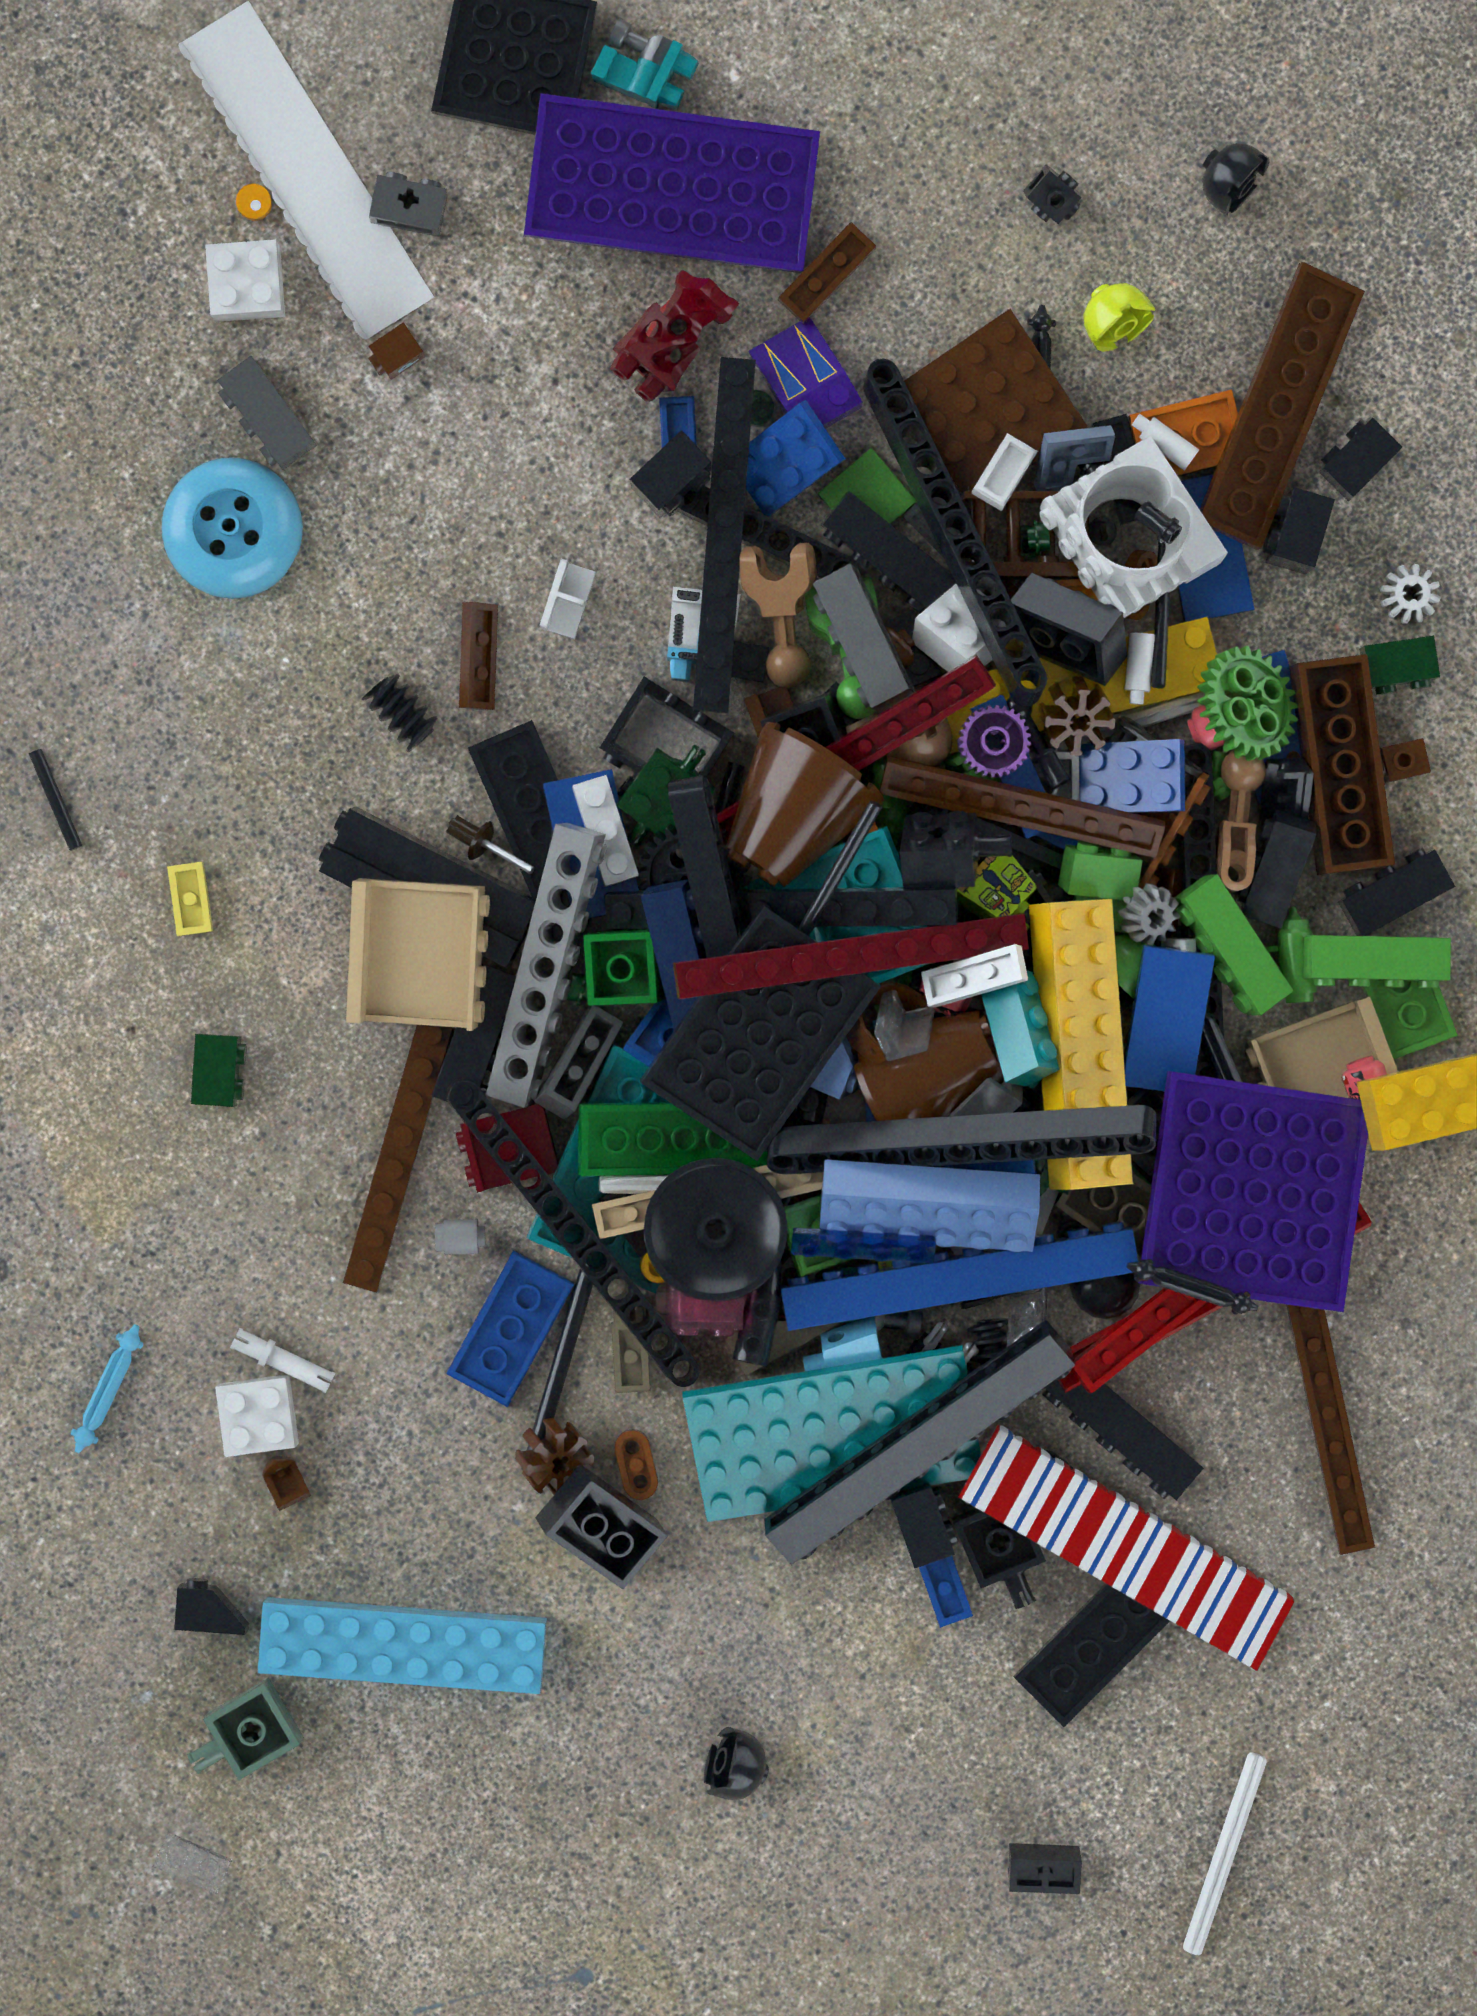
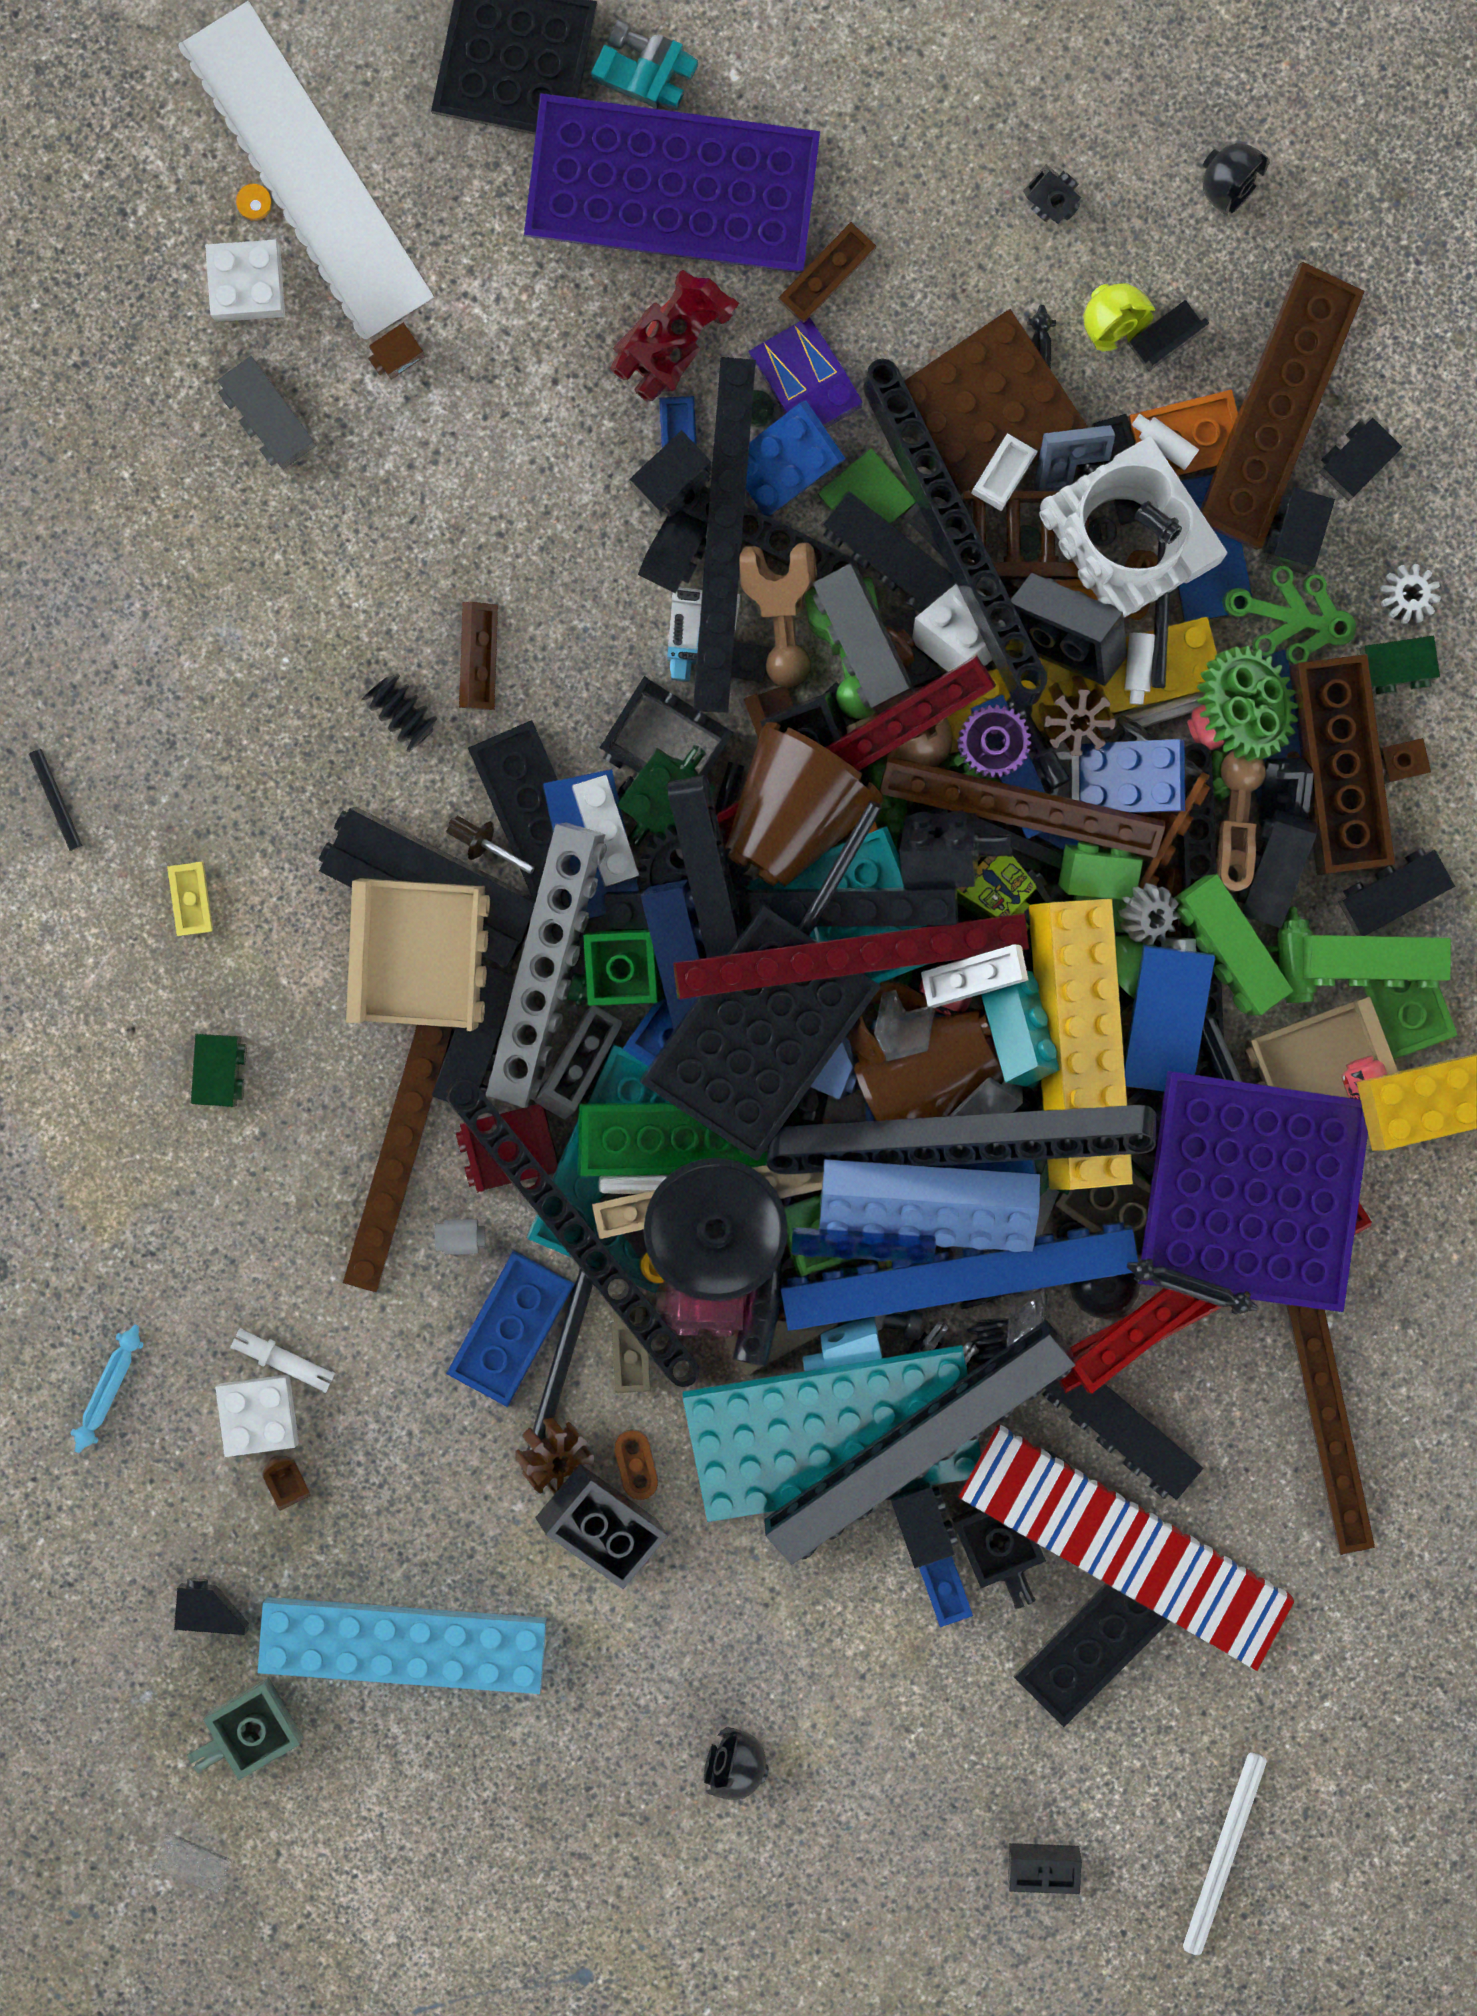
(241, 568): medium azure brick -> none
(422, 217): dark grey brick -> none
(567, 599): white panel -> none
(674, 550): none -> black brick
(1038, 537): dark green plate -> none
(1167, 335): none -> black panel
(1296, 617): none -> bright green plant

